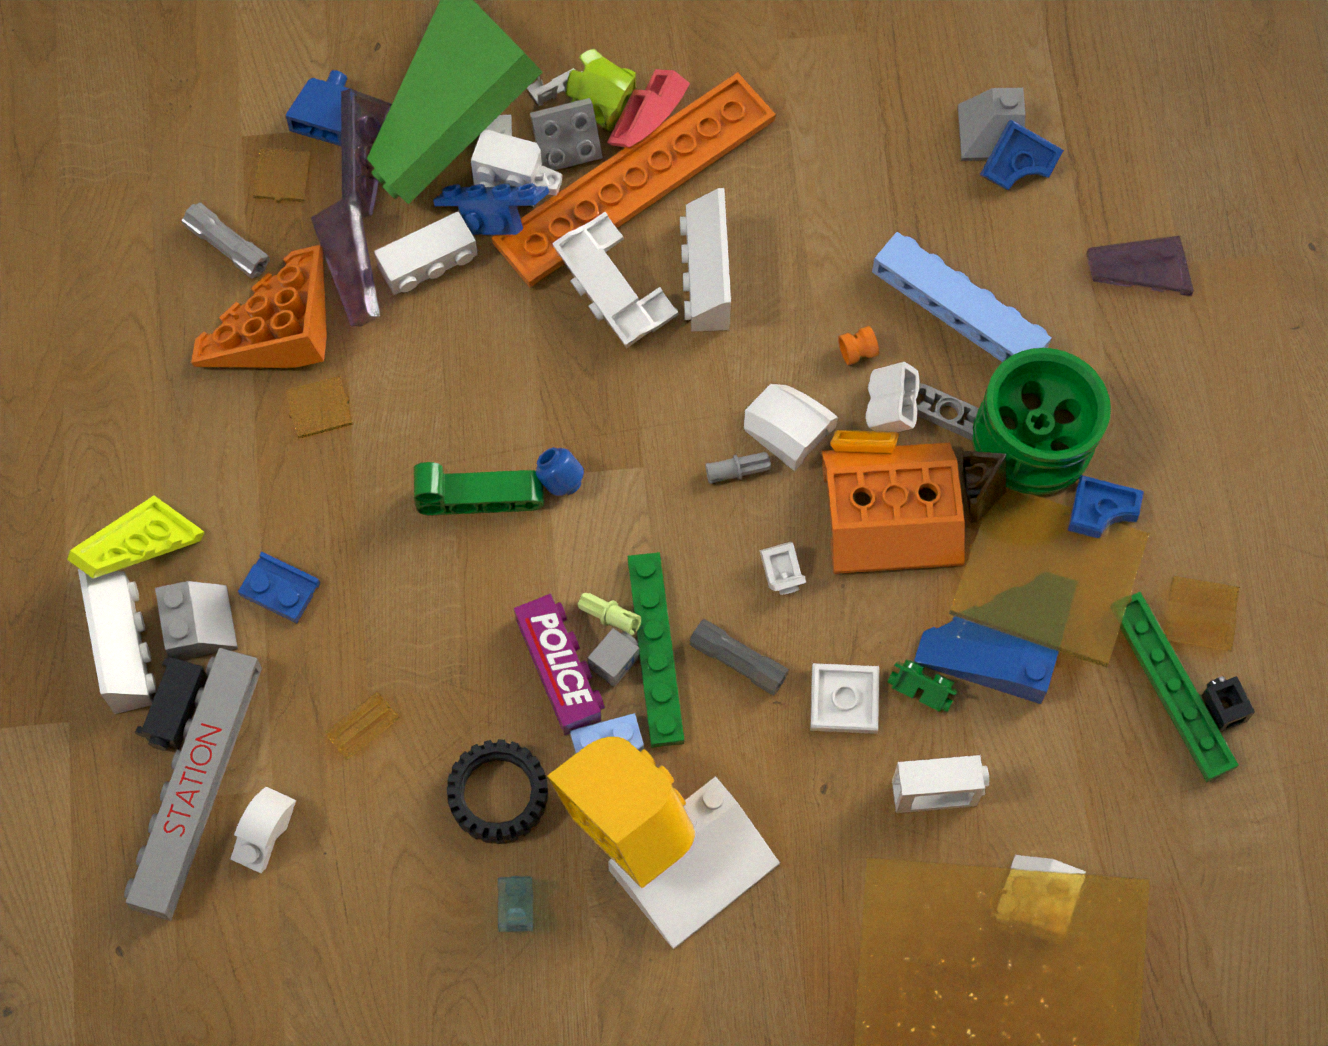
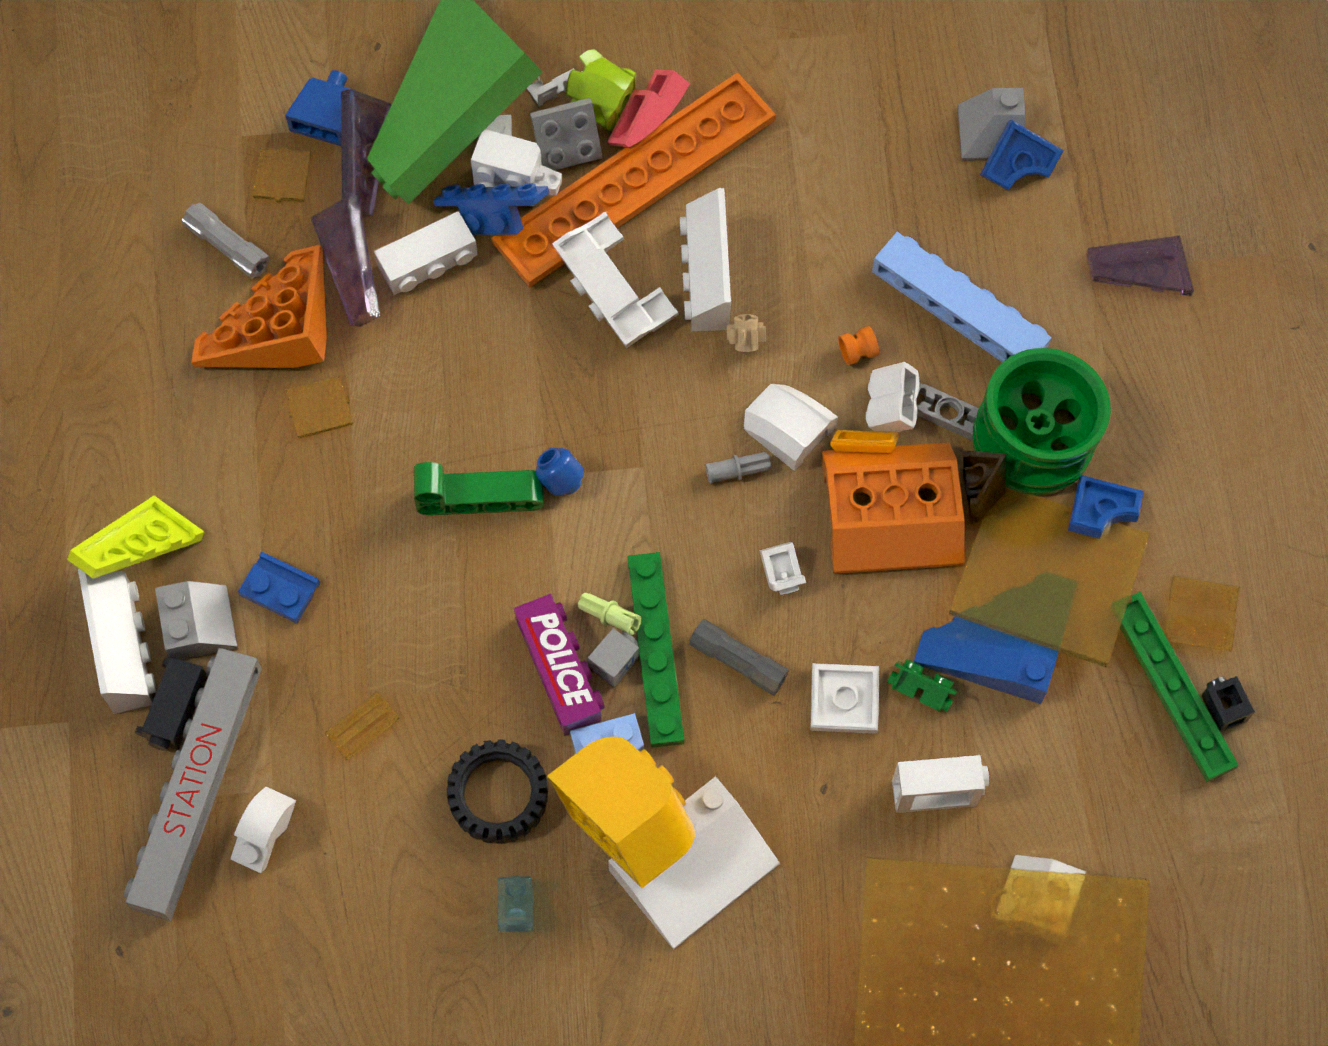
(746, 333): none -> tan gear

